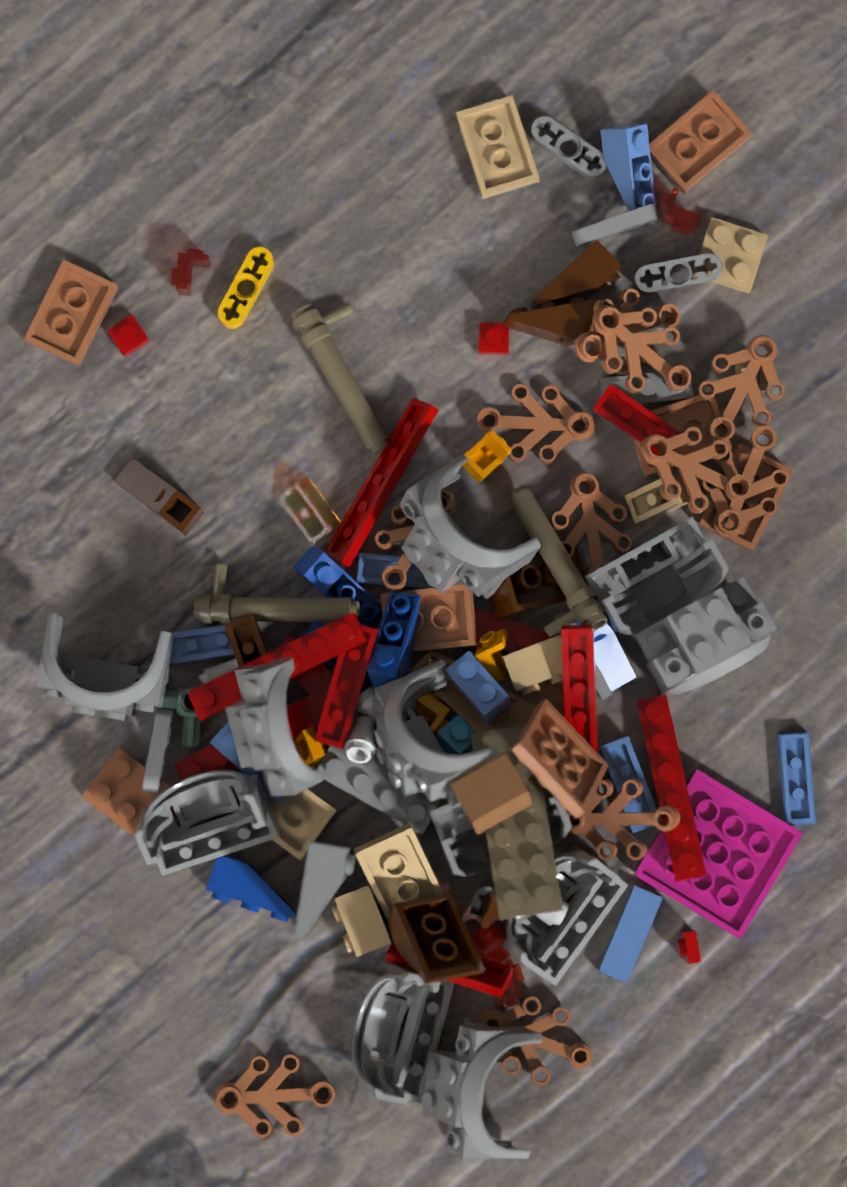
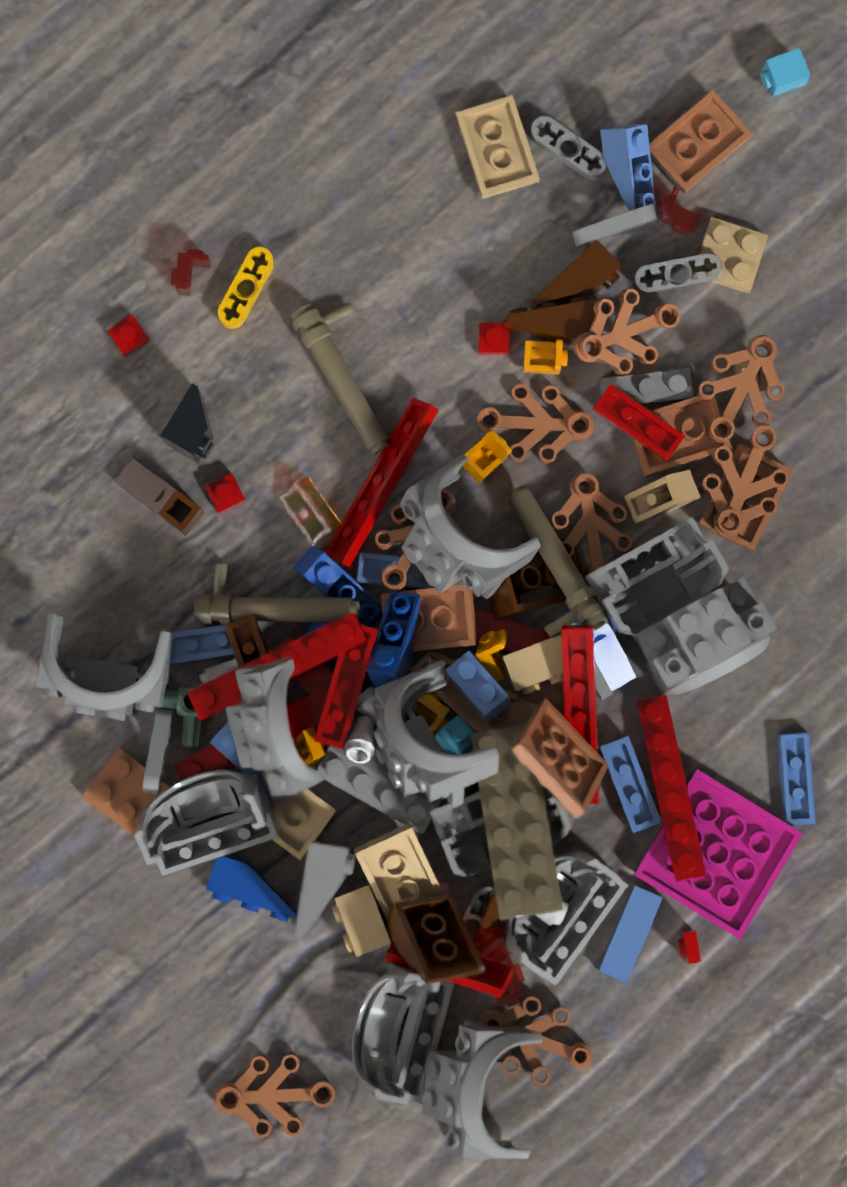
(71, 313): nougat plate -> none
(190, 427): none -> black slope
(225, 493): none -> red plate
(491, 792): medium nougat slope -> none
(544, 357): none -> light orange bracket
(613, 820): nougat plant -> none
(637, 346): nougat plant -> none
(689, 468): nougat plant -> none
(785, 72): none -> medium azure brick

